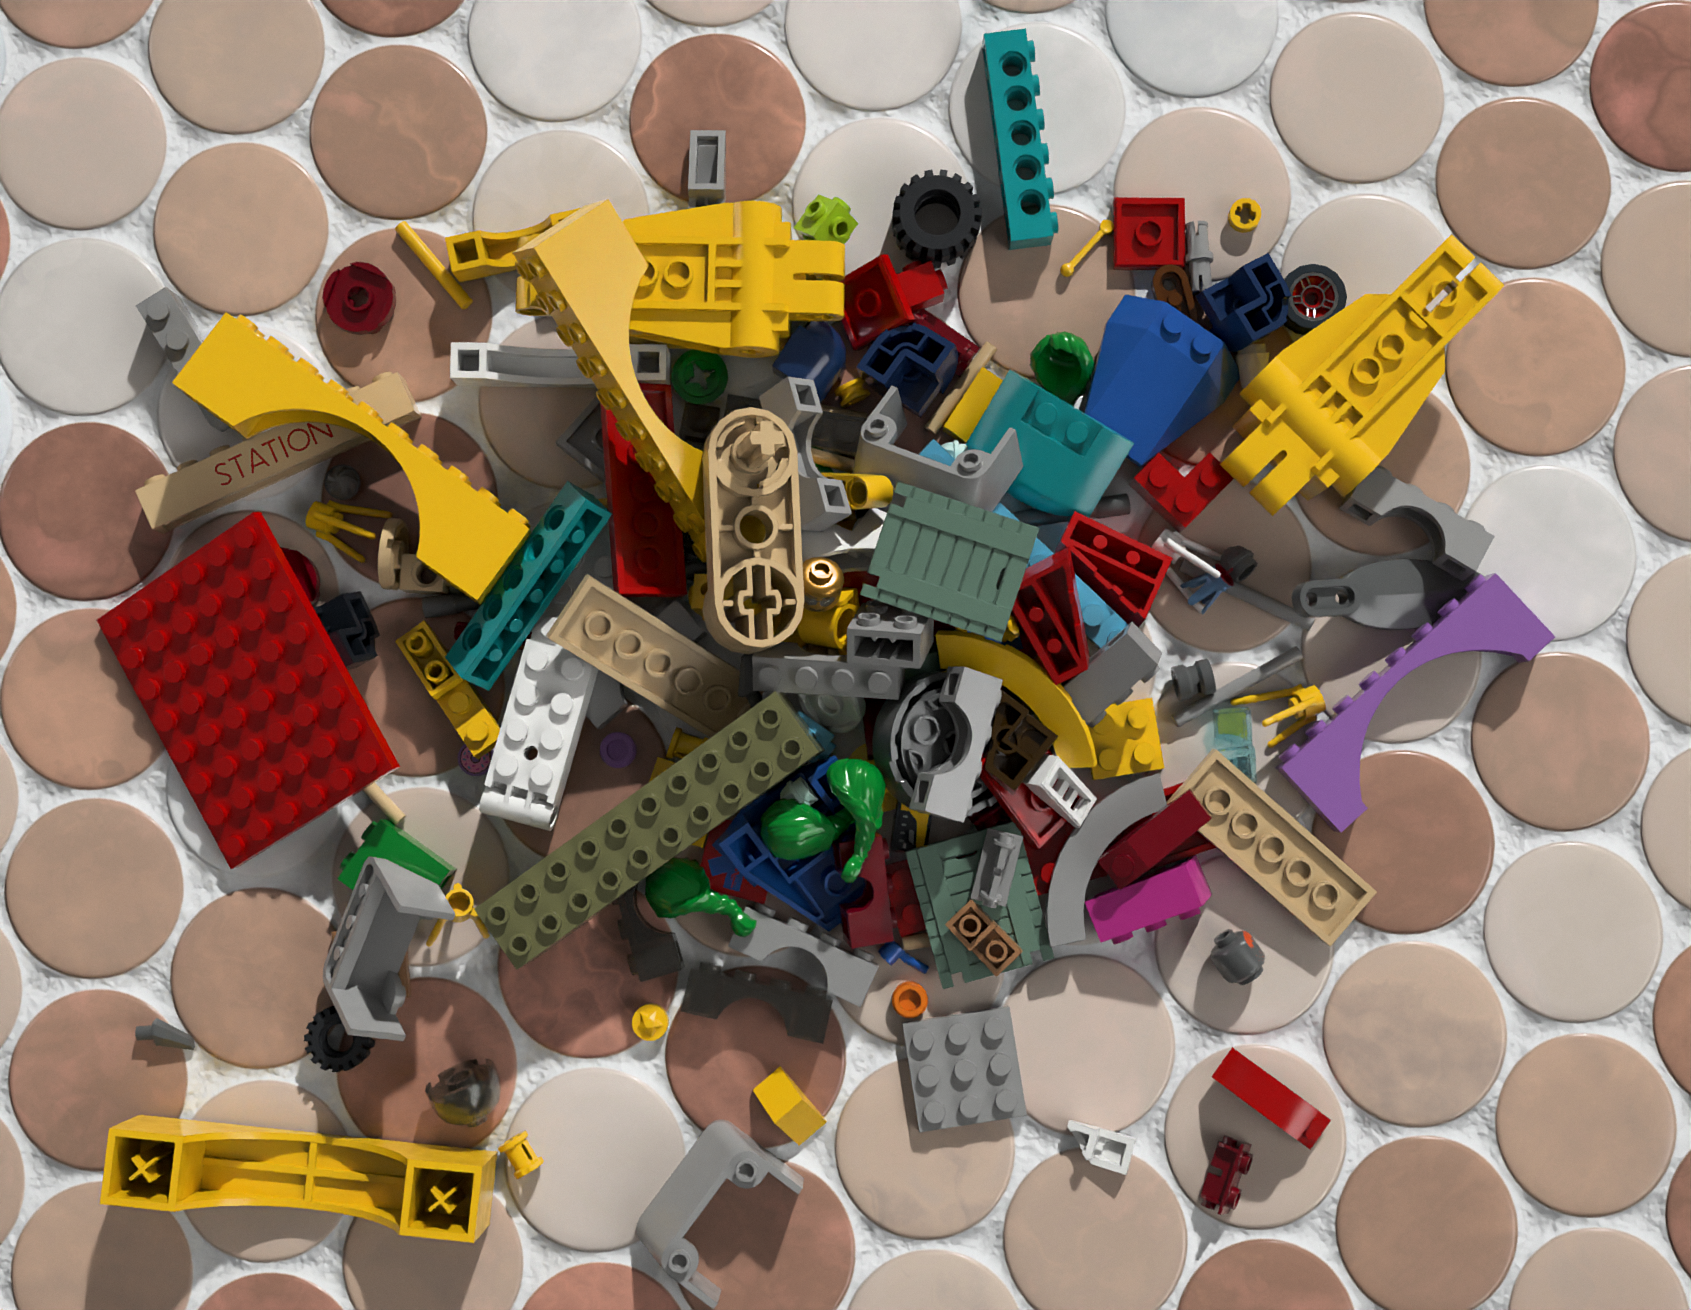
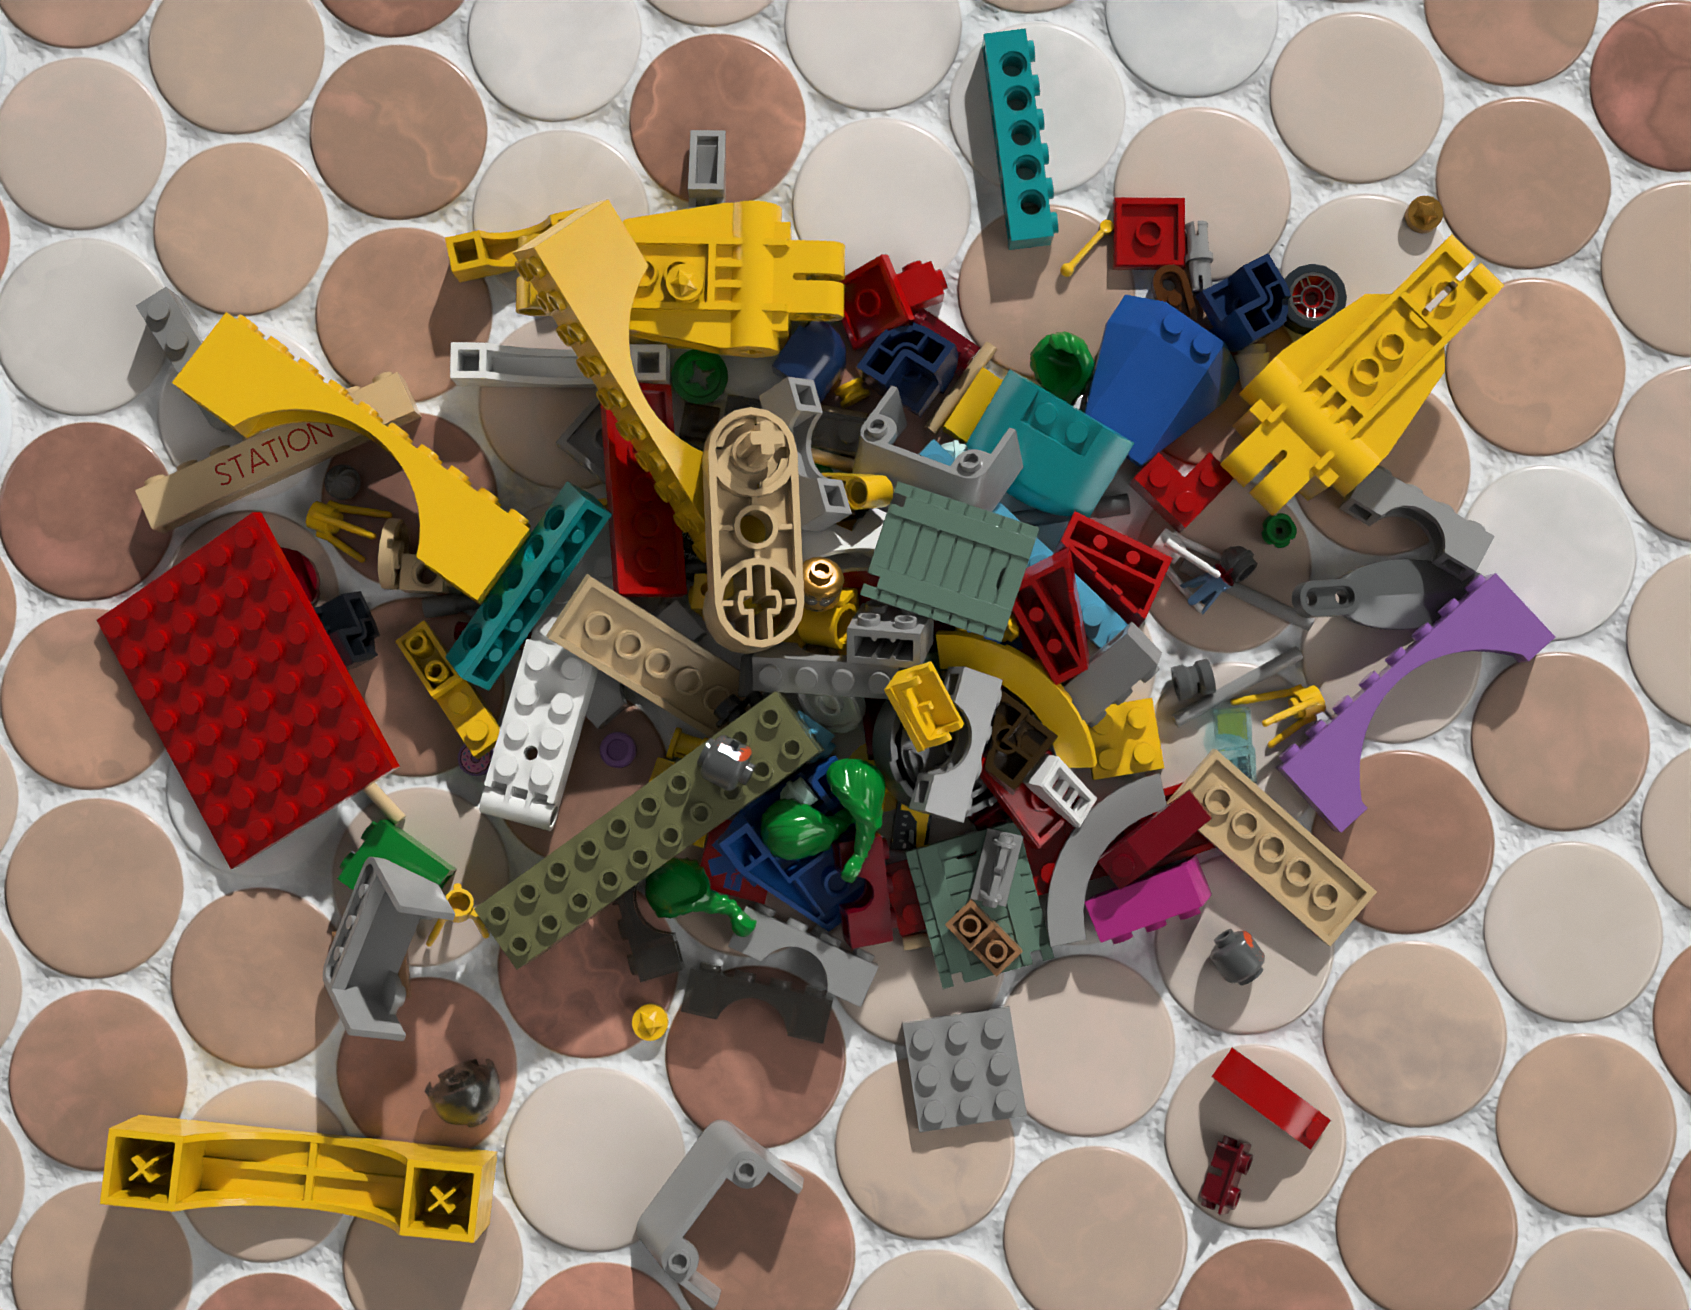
(165, 1035): dark grey bar -> none
(322, 1051): black tyre -> none
(350, 280): dark red plate -> none
(433, 265): yellow bar -> none
(520, 1154): yellow bush -> none
(685, 283): none -> yellow tile
(726, 762): none -> dark grey head
(730, 710): none -> black plate
(788, 1106): yellow slope -> none
(826, 220): lime brick -> none
(893, 951): blue hand -> none
(909, 999): orange tile -> none
(923, 706): none -> yellow hinge
(943, 191): black tyre -> none
(1103, 1146): white slope -> none
(1254, 210): yellow bush -> none
(1285, 523): none -> green plate
(1424, 214): none -> pearl gold tile

